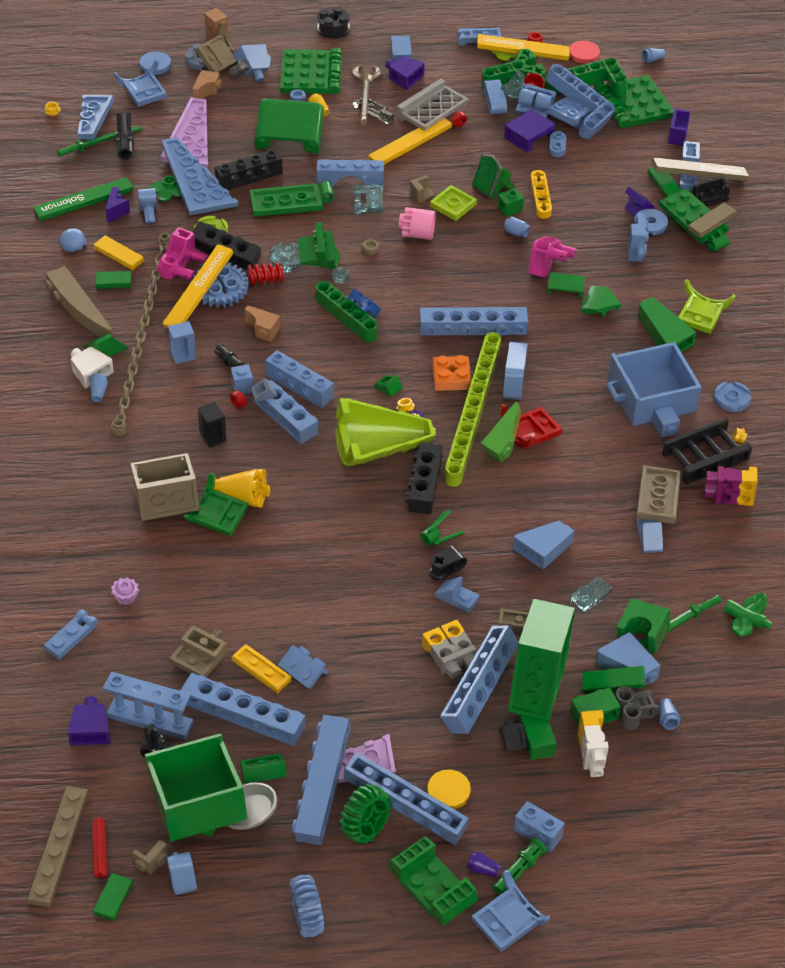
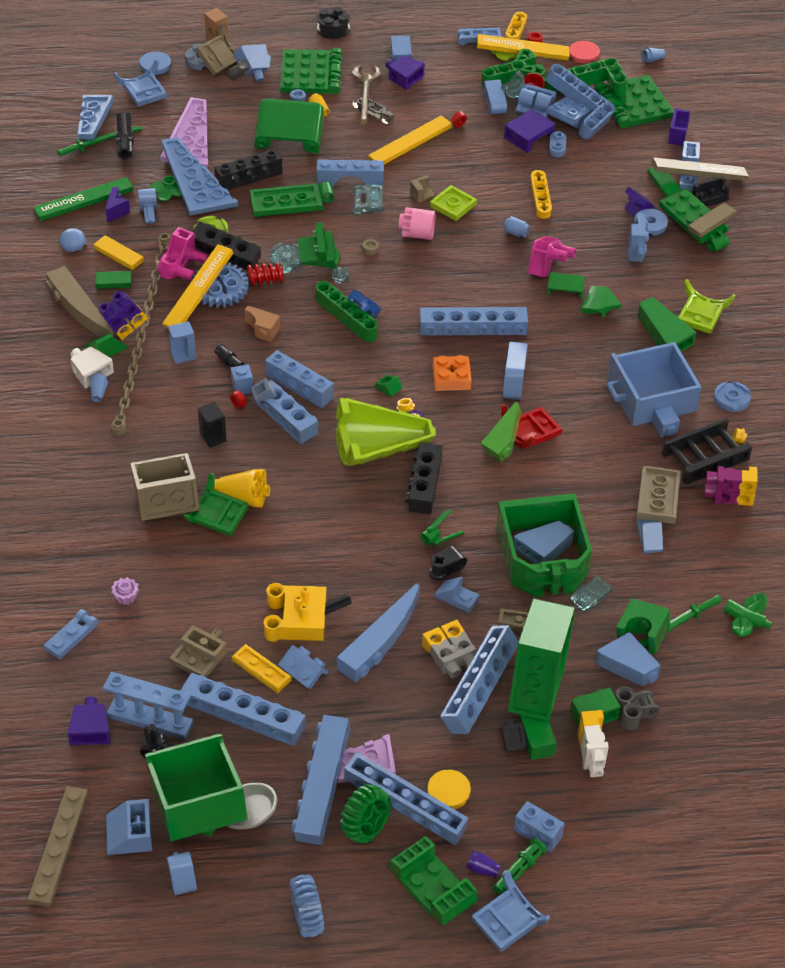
(52, 109): yellow plate -> none
(99, 847): red axle -> none
(113, 897): green tile -> none
(118, 310): none -> dark purple hips
(129, 828): none -> medium blue slope
(154, 858): dark tan bracket -> none
(207, 84): medium nougat arch -> none
(263, 768): green slope -> none
(303, 612): none -> yellow piece
(378, 638): none -> medium blue slope
(425, 99): light grey fence -> none
(472, 410): lime beam -> none
(491, 177): green piece -> none
(510, 202): green brick -> none
(517, 32): none -> yellow beam
(534, 513): none -> green container
(614, 678): green tile -> none
(668, 714): medium blue cone -> none

